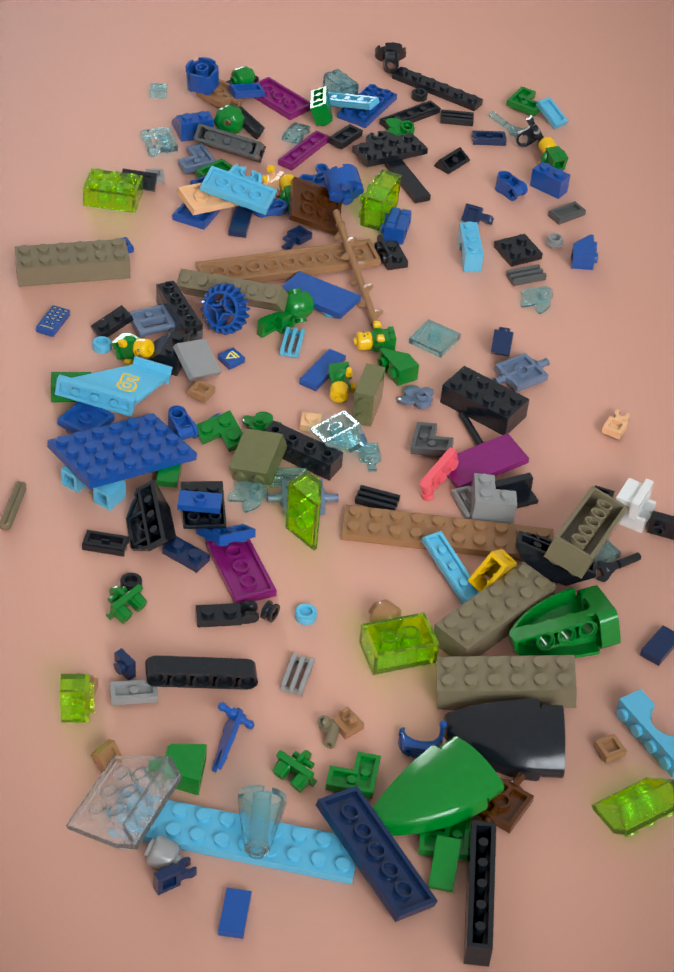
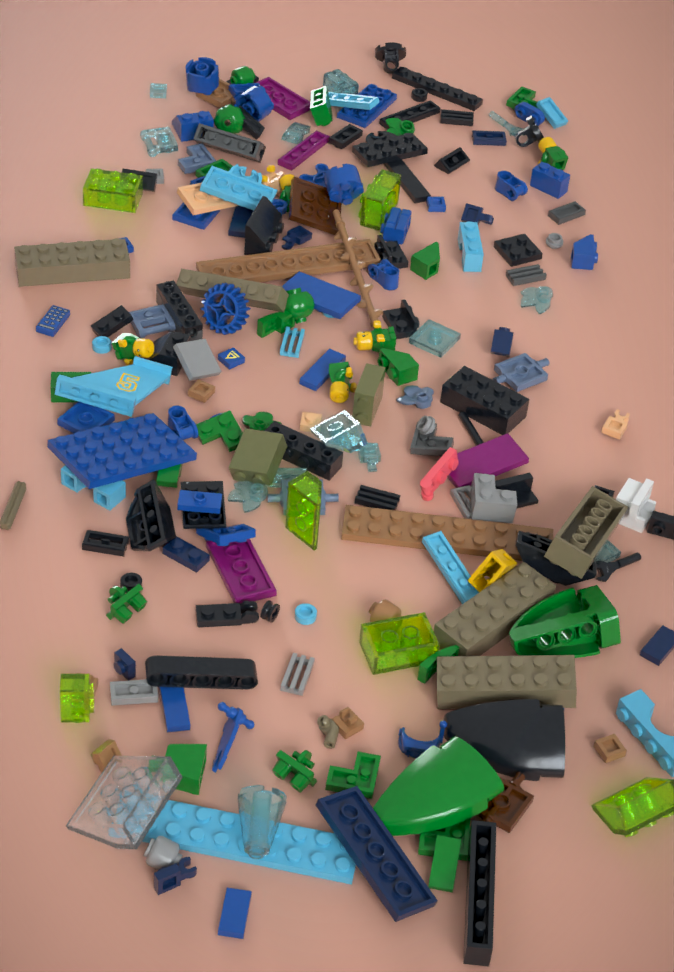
(175, 709): none -> blue tile
(255, 102): none -> blue brick
(263, 228): none -> black slope
(385, 274): none -> blue piece
(402, 320): none -> black bracket
(426, 261): none -> green slope
(426, 425): none -> light grey plate
(429, 665): none -> green slope
(436, 204): none -> blue tile
(524, 110): none -> blue plate

